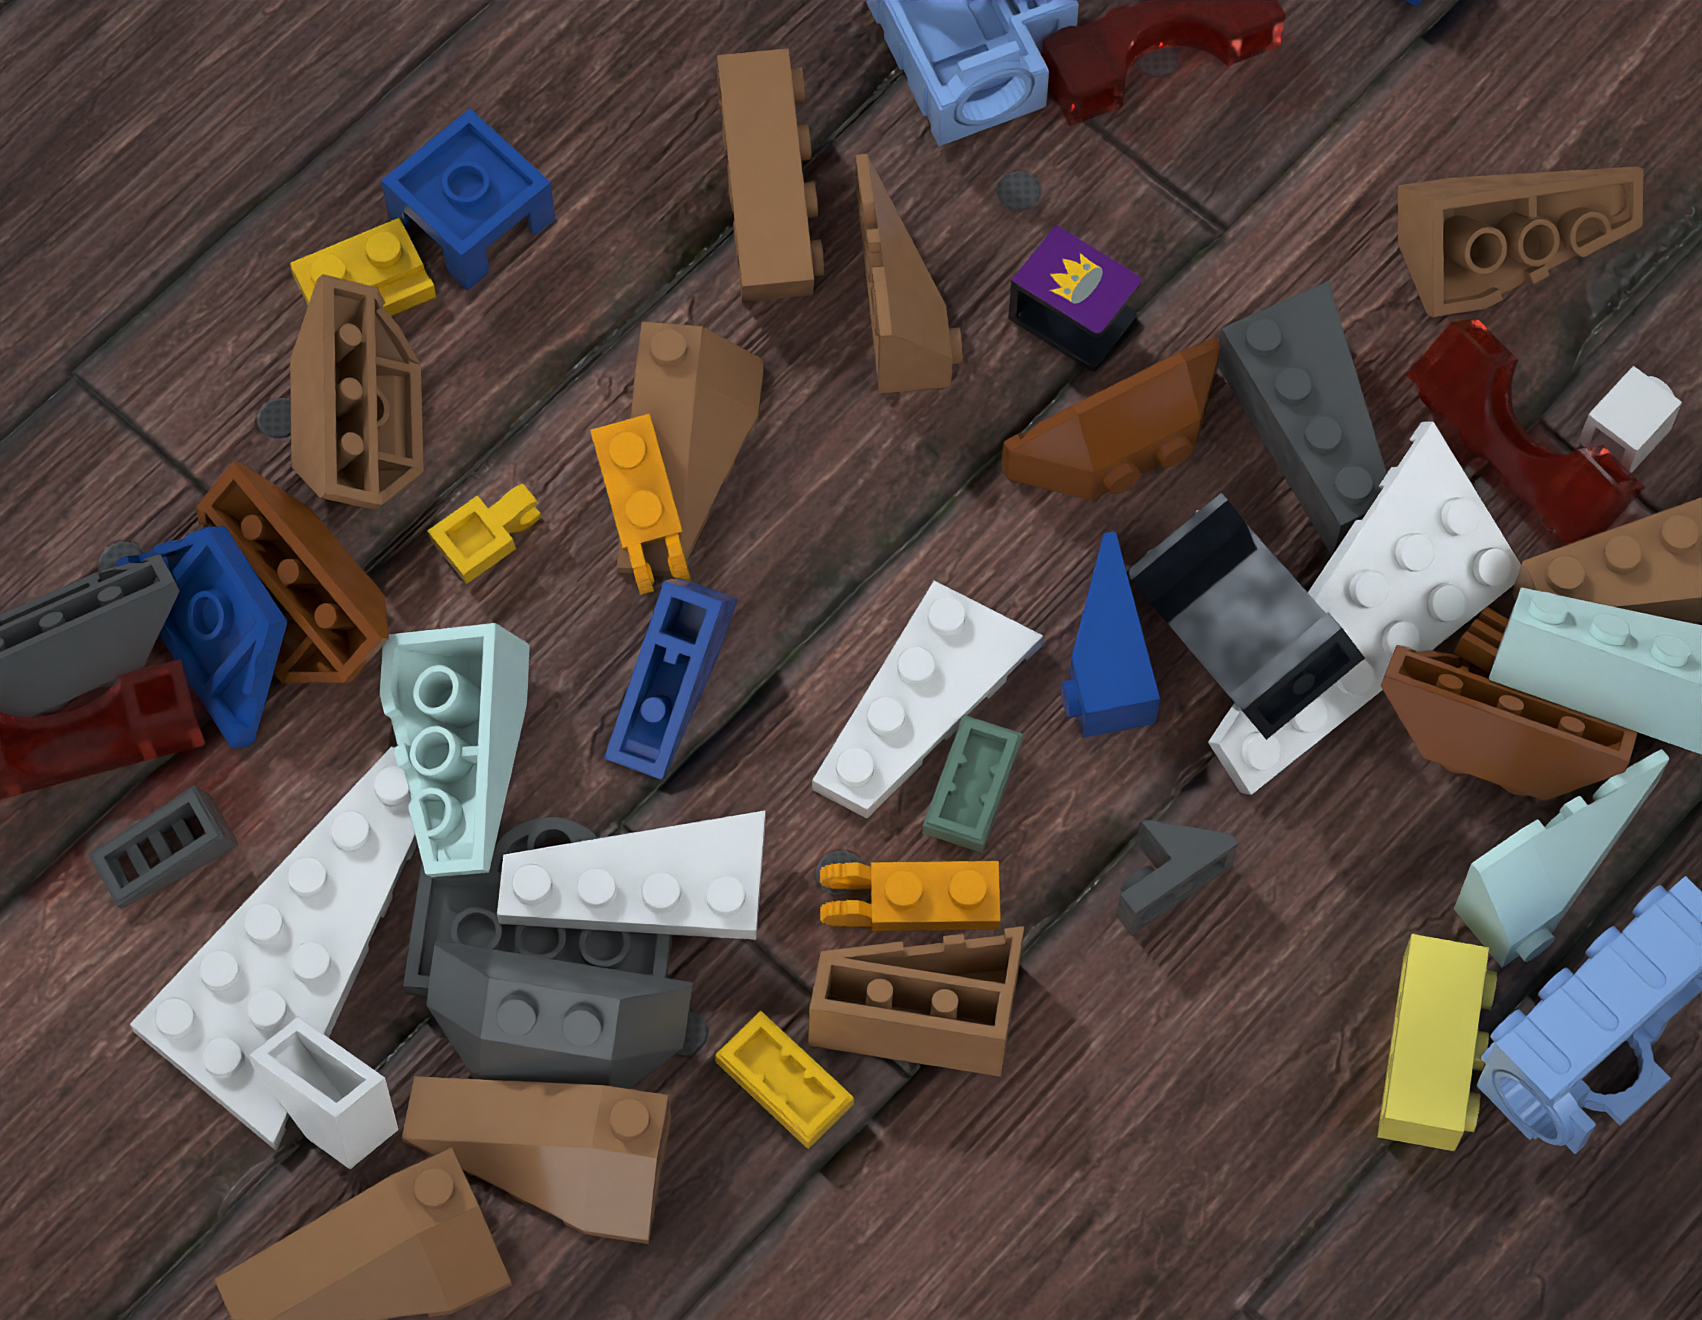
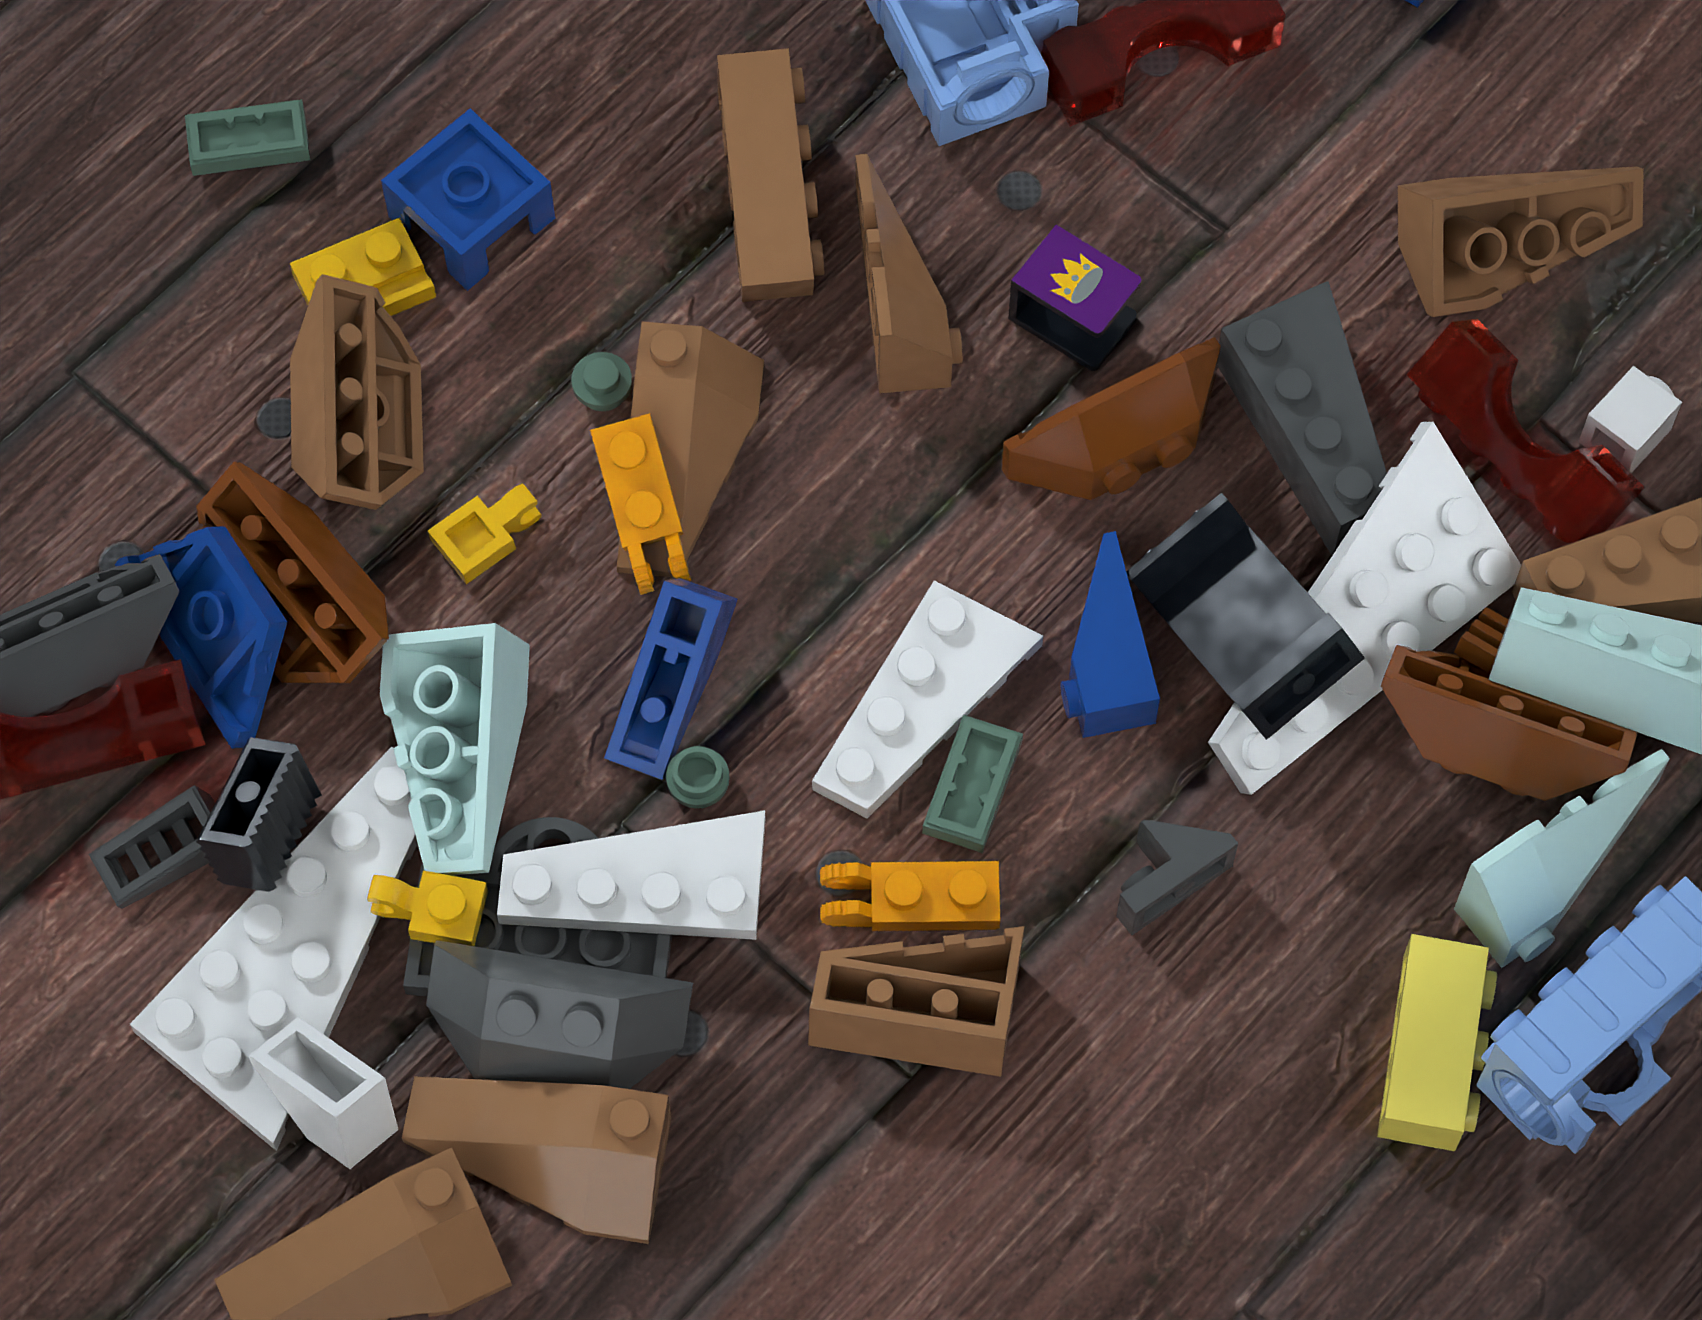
(247, 137): none -> sand green plate
(259, 815): none -> black brick
(440, 909): none -> yellow plate
(601, 381): none -> sand green plate
(697, 777): none -> sand green plate
(784, 1079): yellow plate -> none

